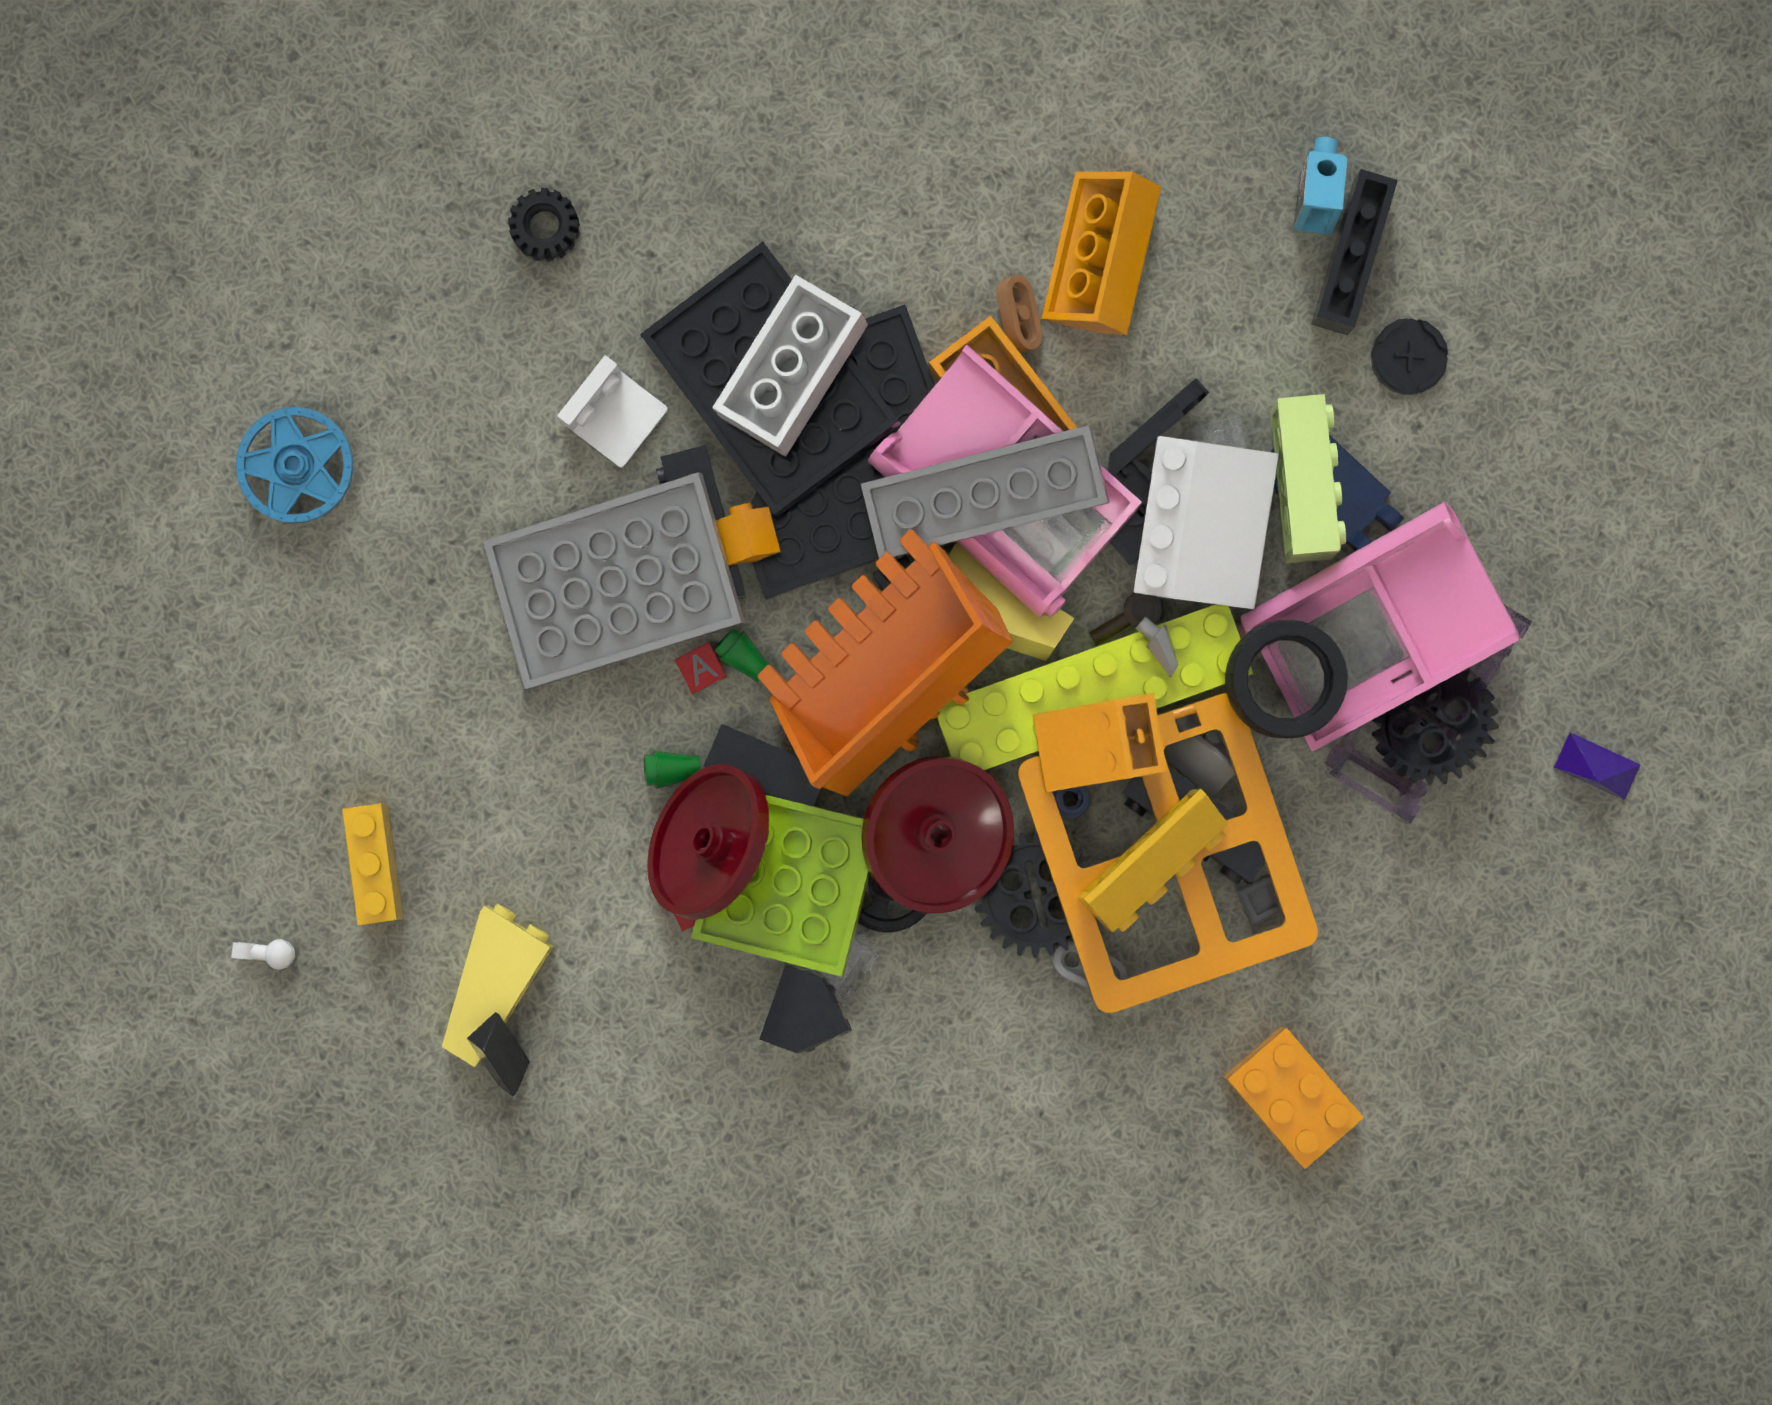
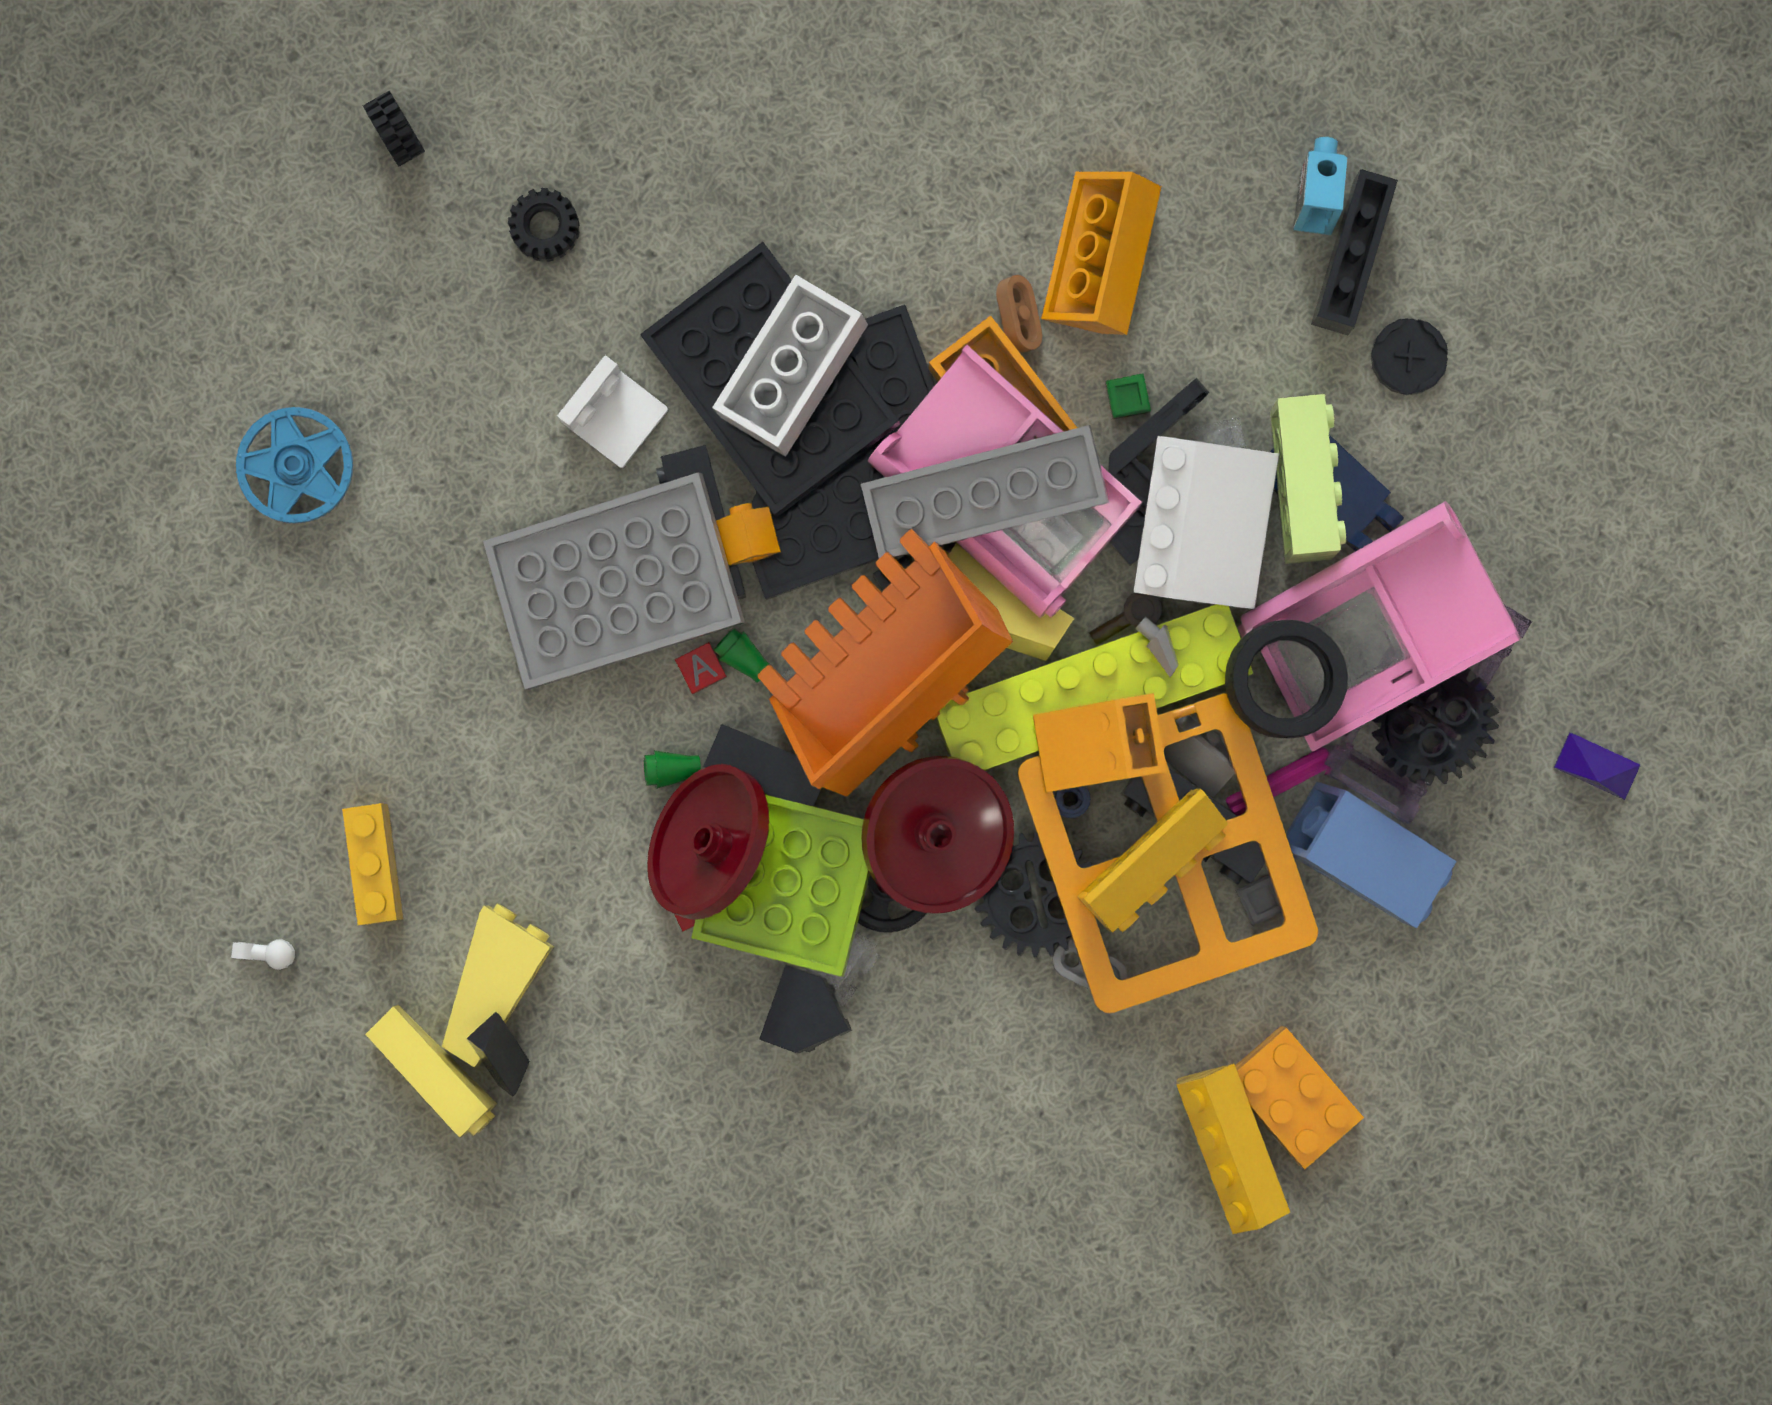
(393, 128): none -> black tyre
(432, 1072): none -> light yellow slope
(1128, 396): none -> green tile
(1233, 1148): none -> yellow slope
(1285, 778): none -> dark pink axle
(1368, 854): none -> medium blue slope

